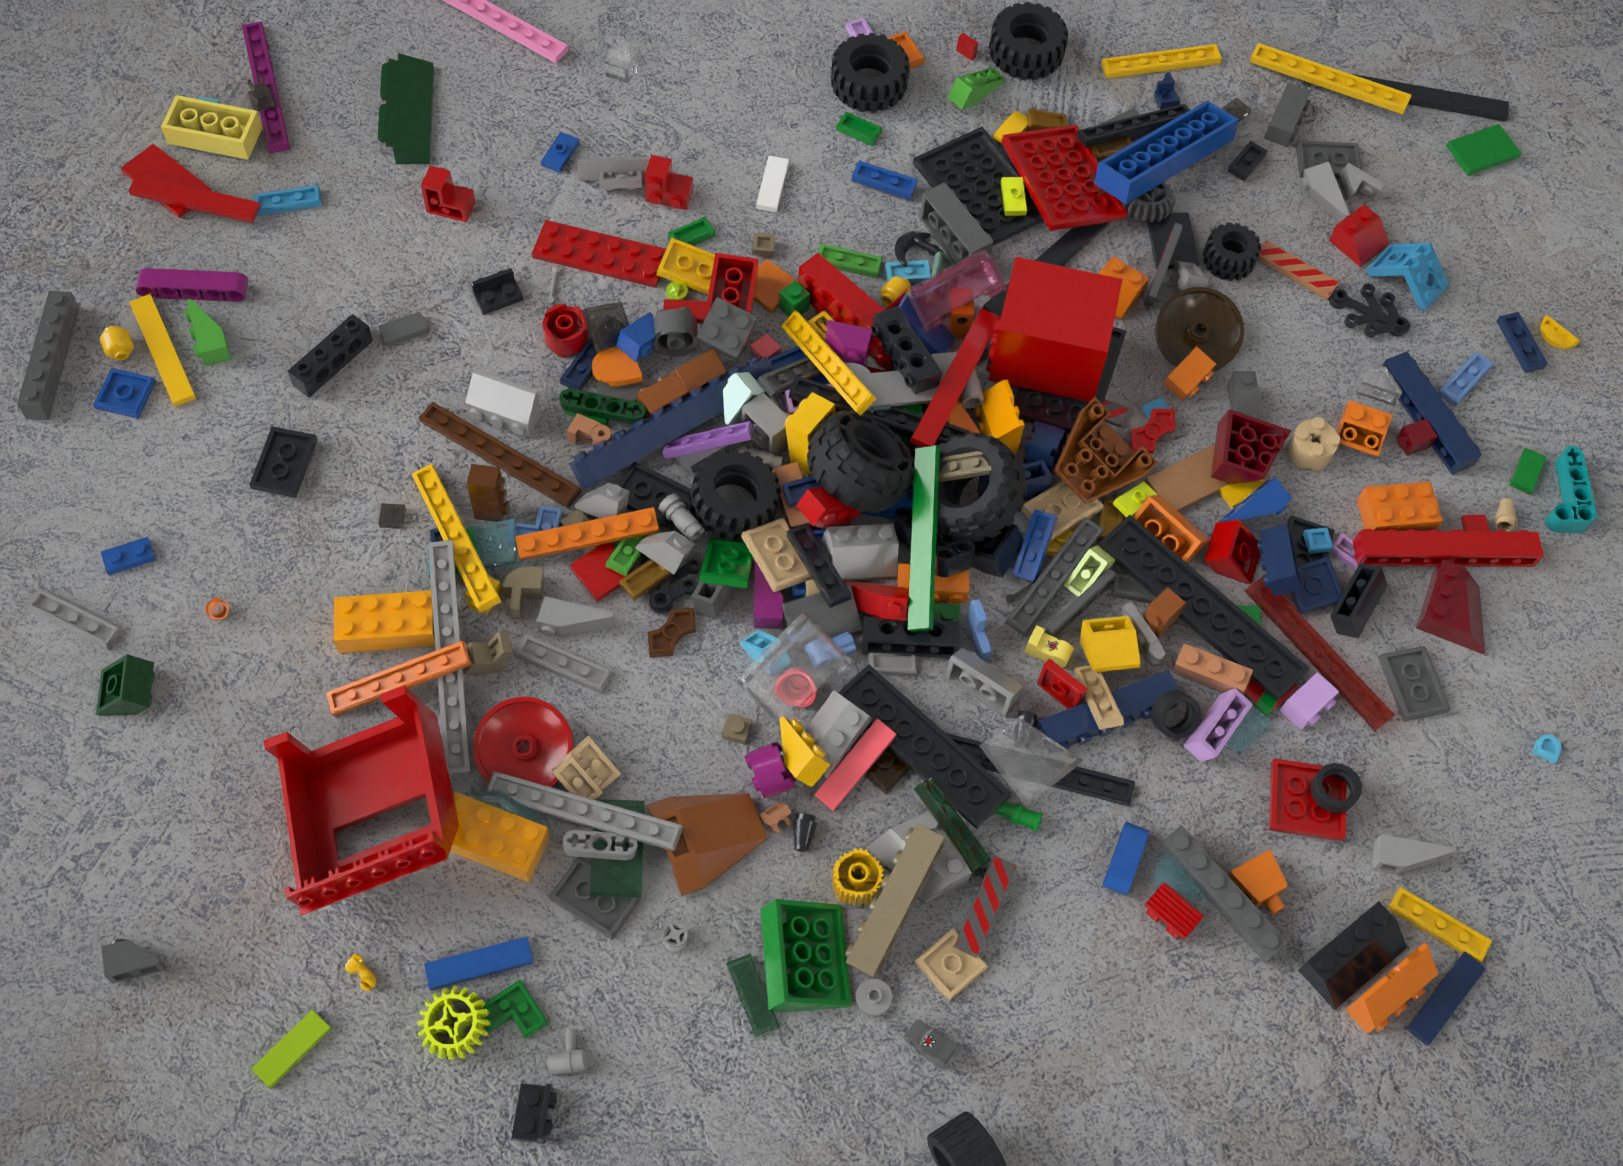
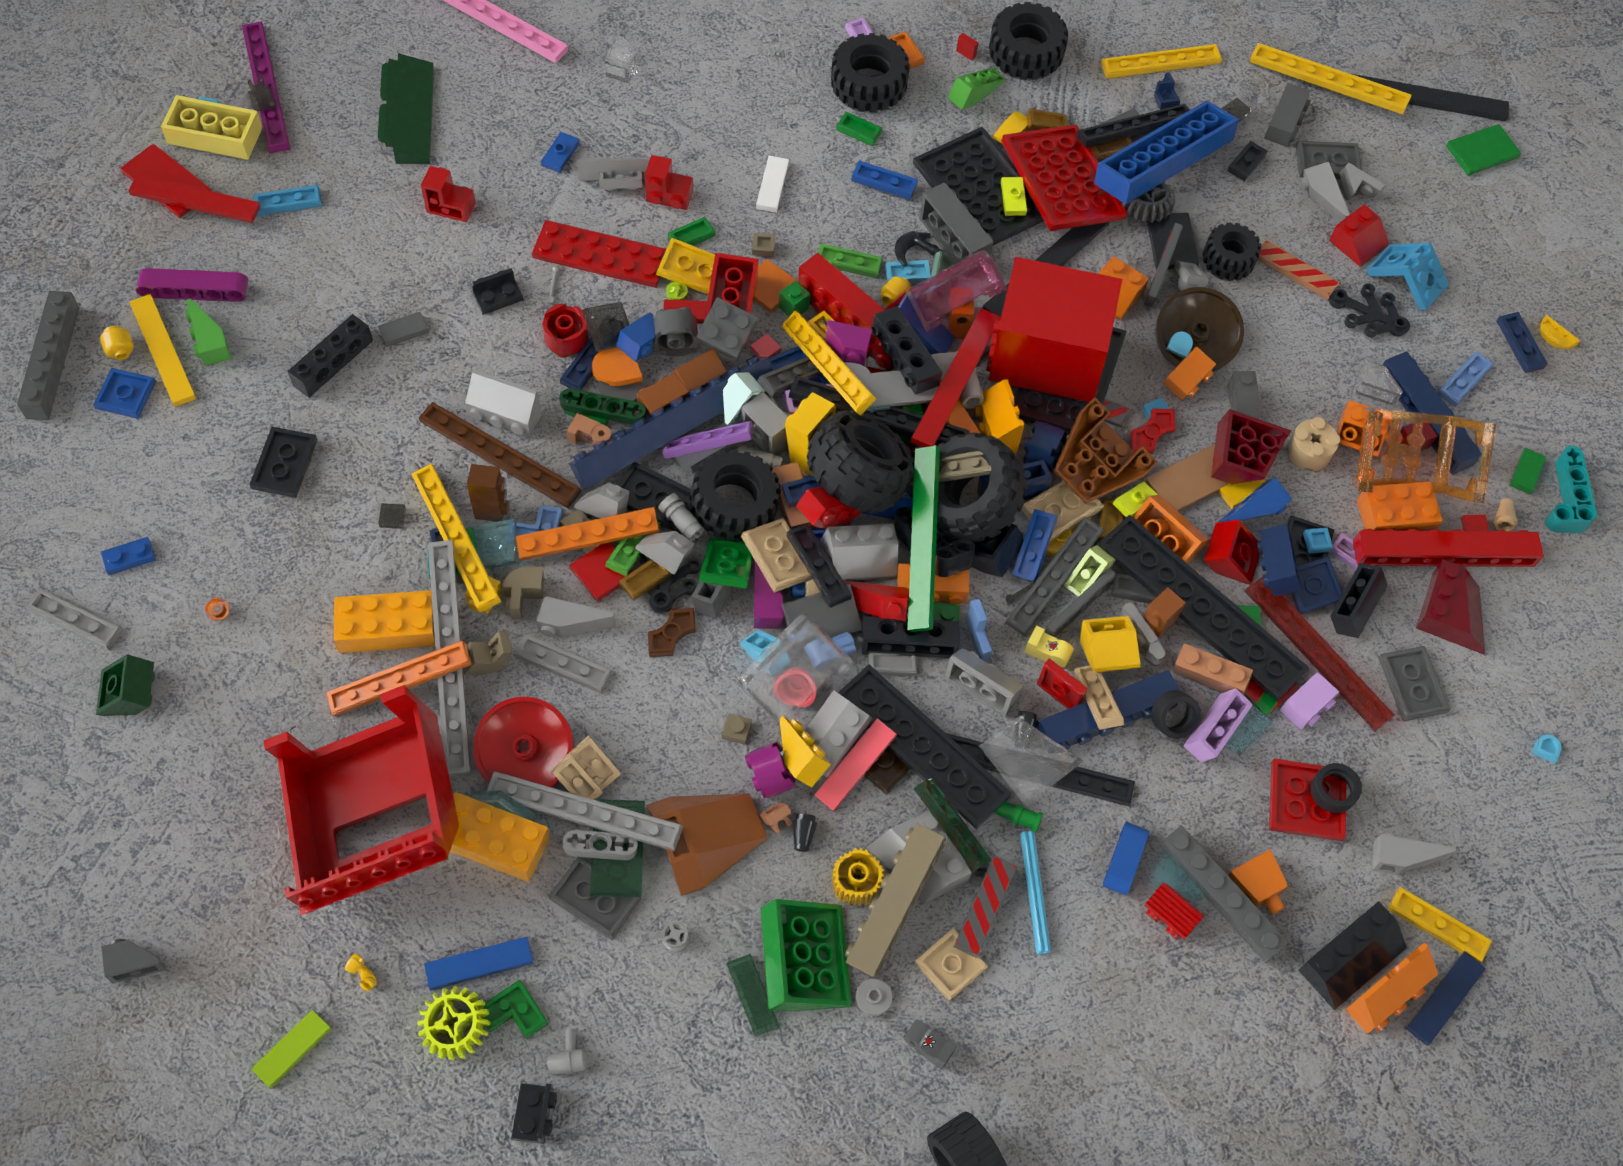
(1035, 892): none -> medium azure axle
(1180, 344): none -> medium azure tile
(1373, 418): none -> clear orange windscreen

